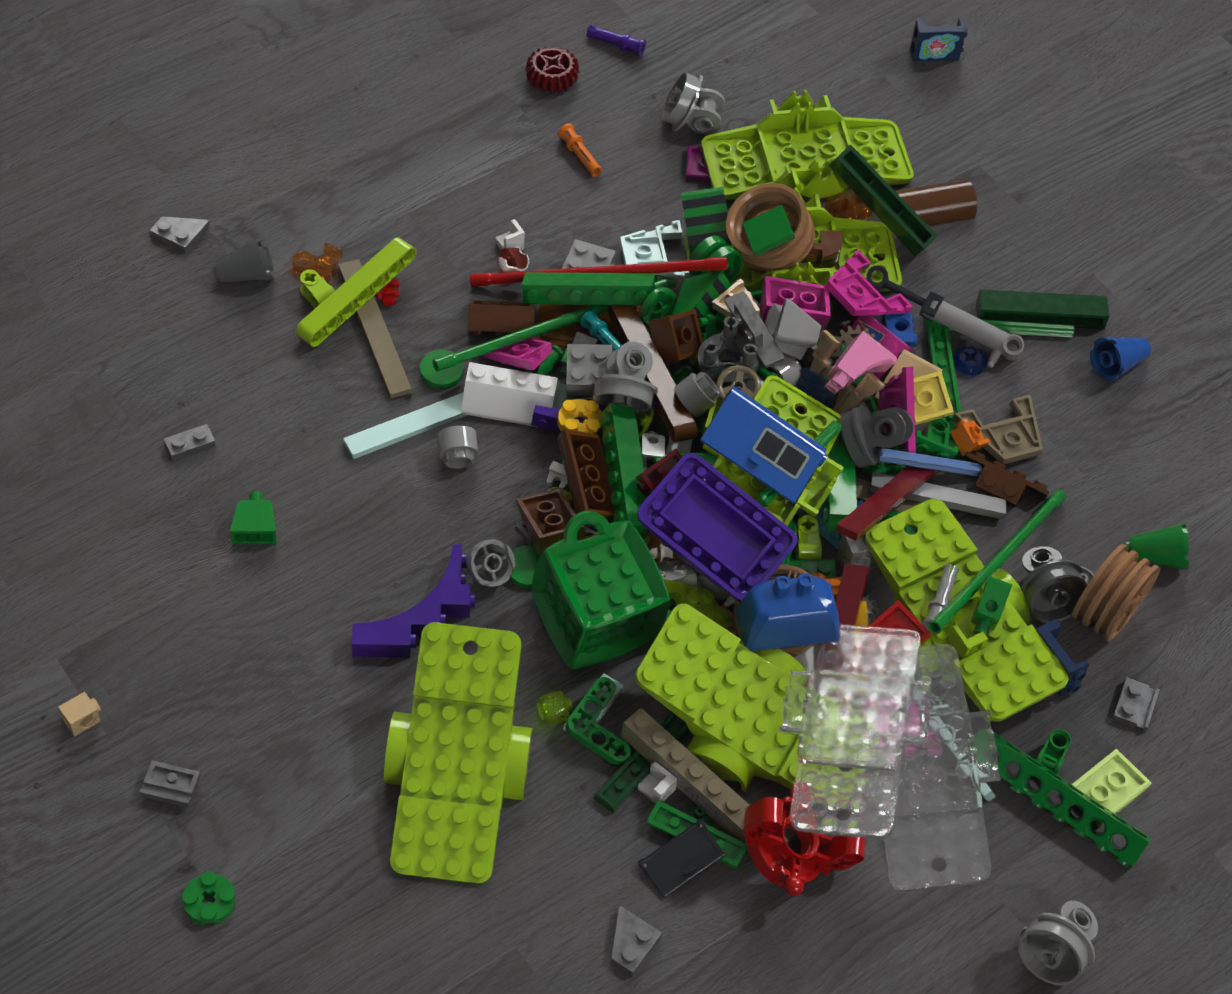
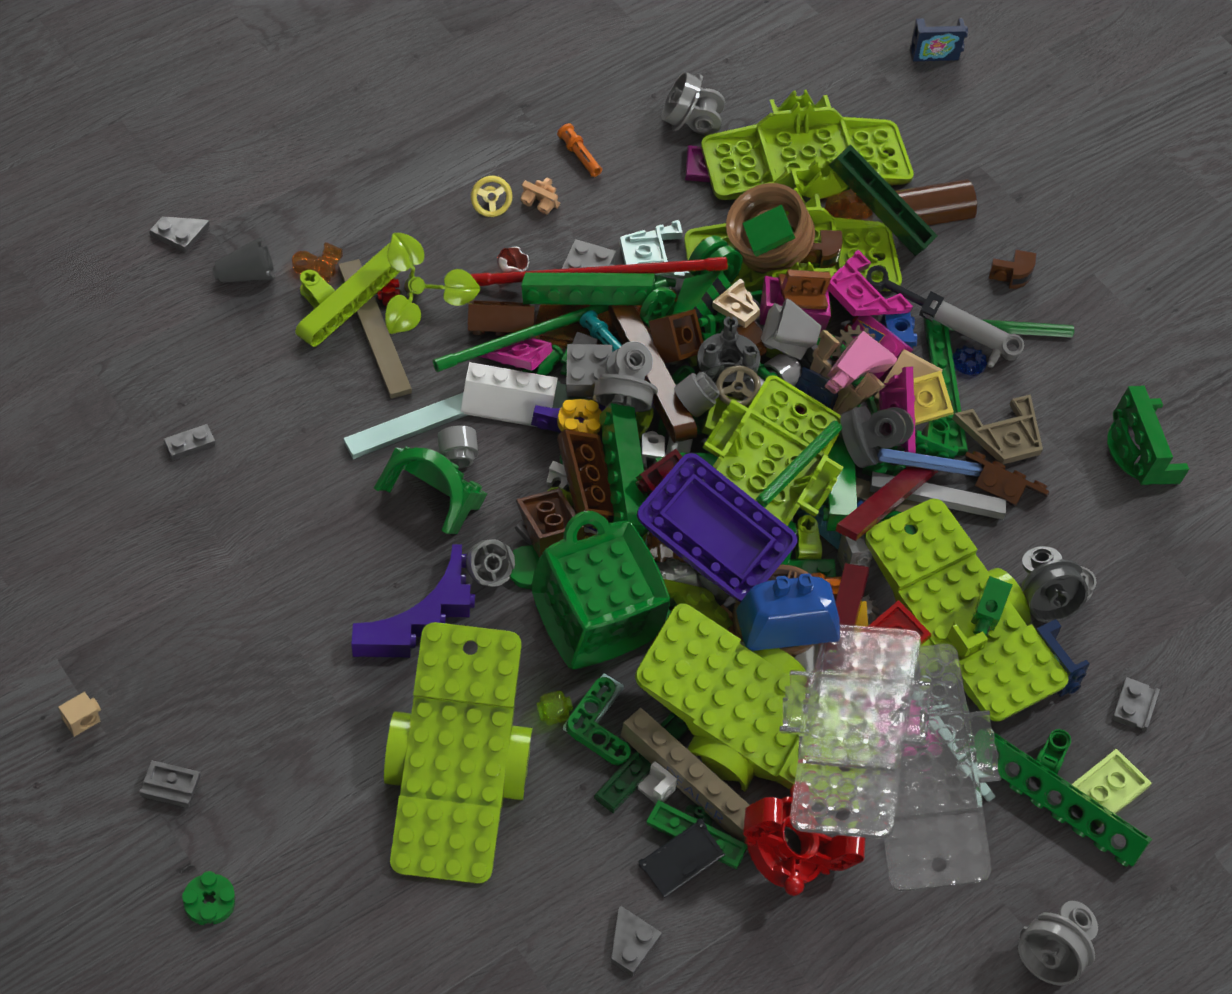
(253, 521): green torso -> none
(401, 313): none -> lime plant
(439, 473): none -> green piece
(445, 378): green tile -> none
(490, 189): none -> light yellow piece
(513, 238): white panel -> none
(541, 191): none -> light nougat hips
(552, 69): dark red gear -> none
(624, 41): dark purple pin -> none
(705, 215): slope -> none
(754, 329): flat silver bracket -> none
(763, 444): blue door -> none
(805, 288): none -> dark orange bracket
(943, 593): light grey pin -> none
(944, 617): green piece -> none
(968, 436): orange brick -> none
(1016, 272): none -> reddish brown brick
(1050, 308): dark green brick -> none
(1115, 592): medium nougat wheel -> none
(1118, 355): blue cone -> none
(1154, 464): none -> green piece
(1163, 546): green cone -> none

